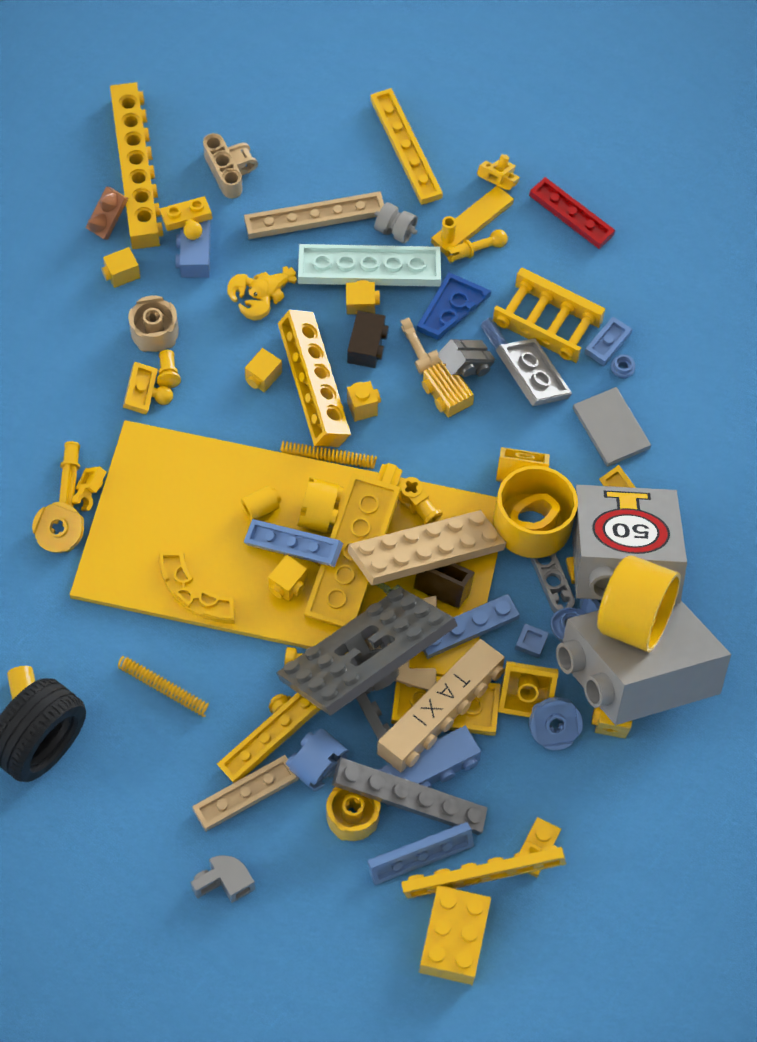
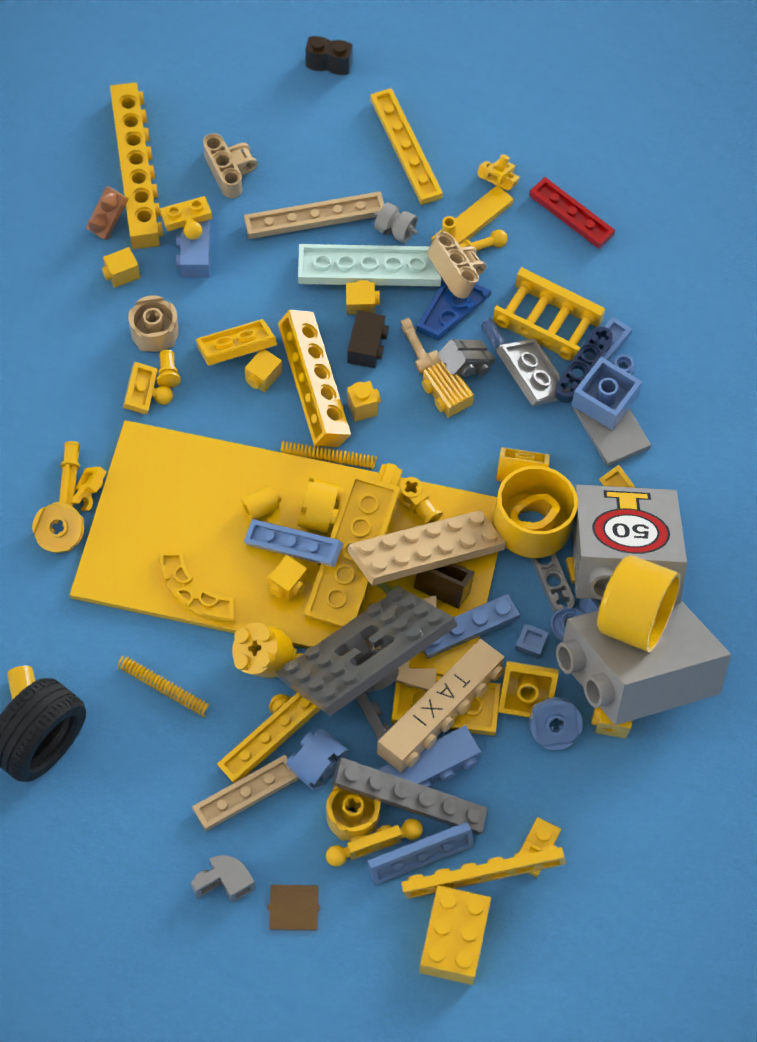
(235, 342): none -> yellow tile
(261, 650): none -> yellow brick
(263, 288): yellow animal -> none
(293, 907): none -> clear orange piece
(328, 55): none -> dark brown brick
(364, 845): none -> yellow plate
(456, 264): none -> tan piece
(582, 363): none -> dark blue beam
(606, 393): none -> medium blue brick

